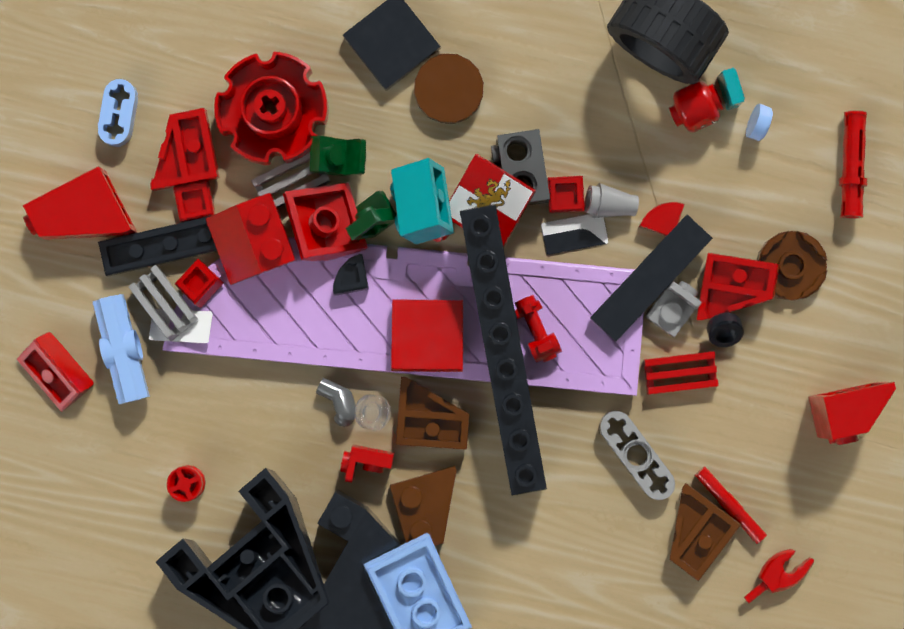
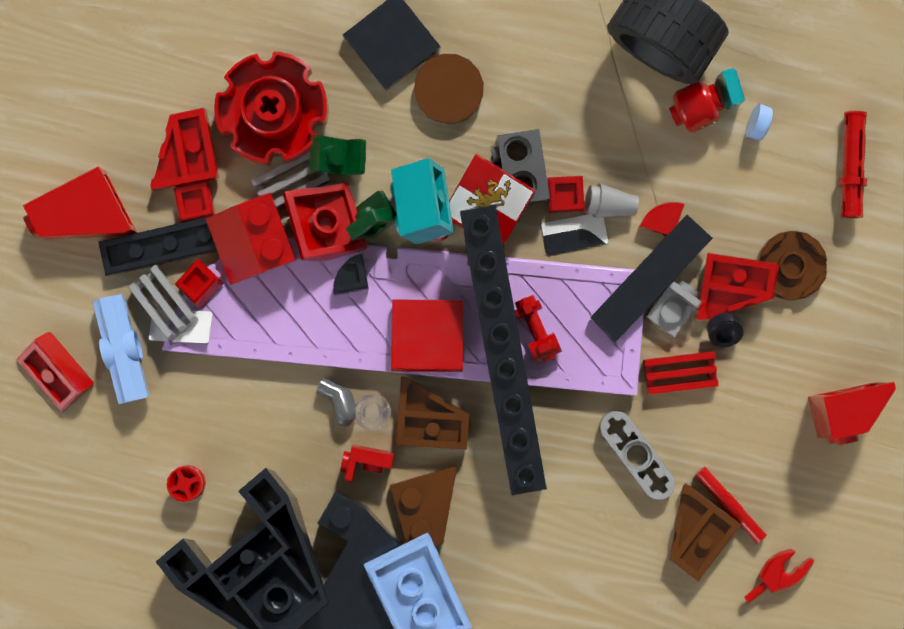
(109, 112): light blue beam -> none

